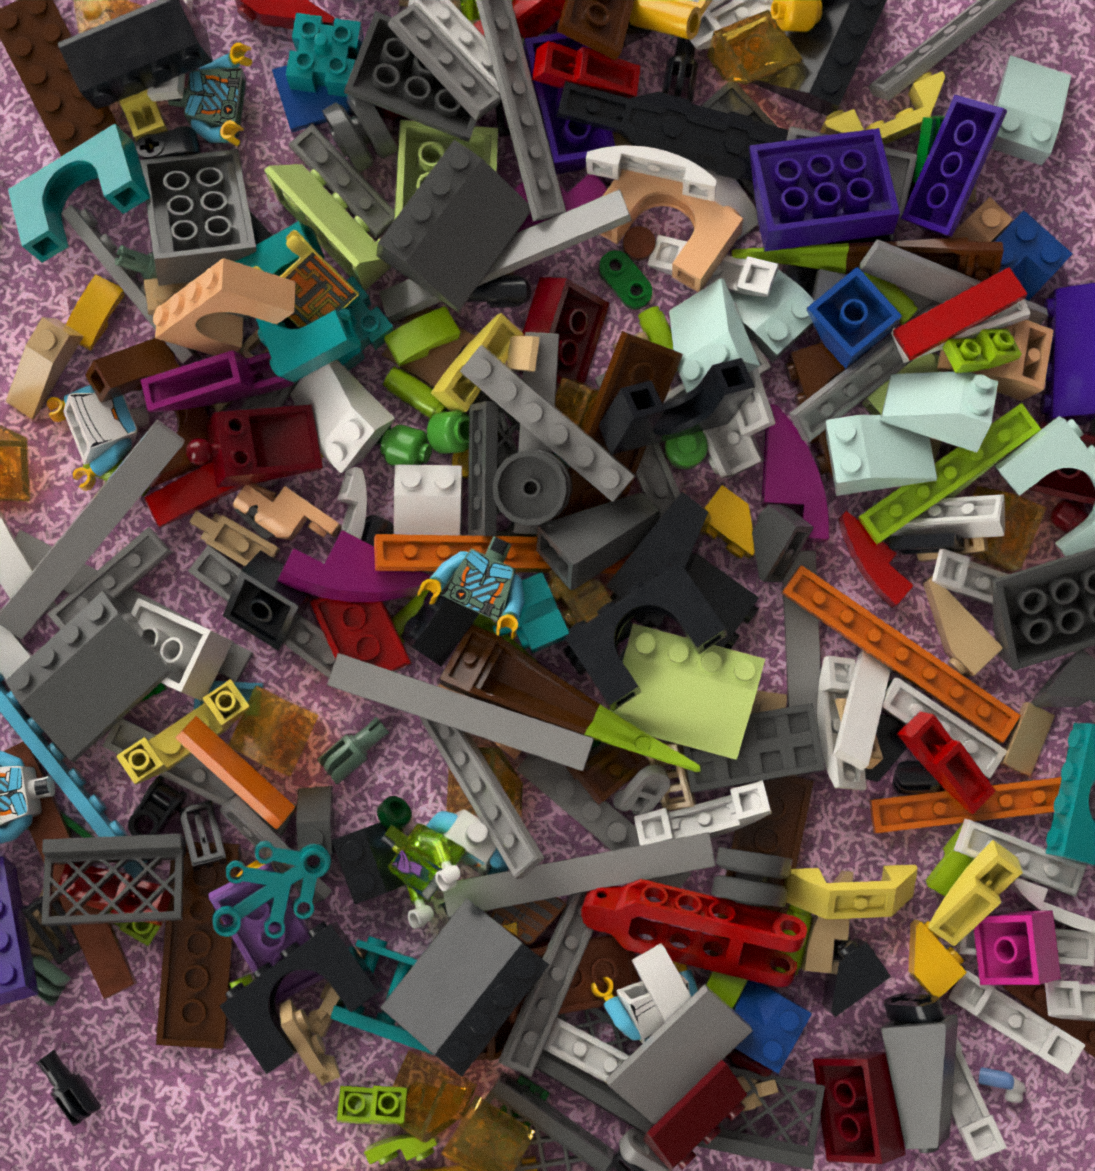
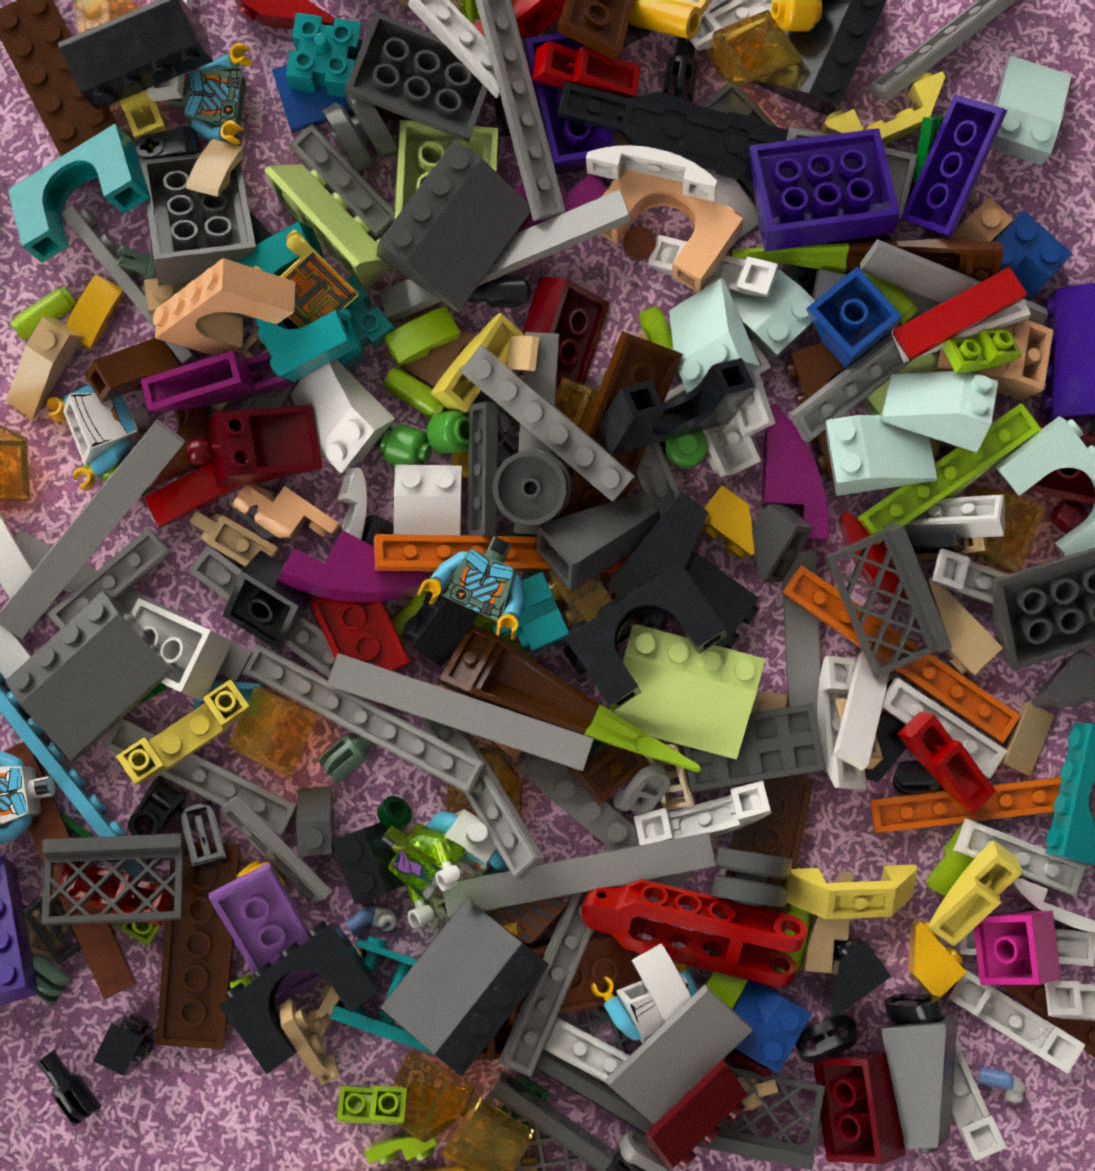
(53, 305): none -> lime piece
(126, 1044): none -> black brick
(214, 167): none -> tan slope
(235, 772): orange tile -> none
(276, 886): teal plant -> none
(365, 719): none -> light grey tile
(372, 915): none -> arm
(444, 61): light grey tile -> none
(624, 279): green plate -> none
(826, 1039): none -> black beam
(915, 590): none -> dark grey fence

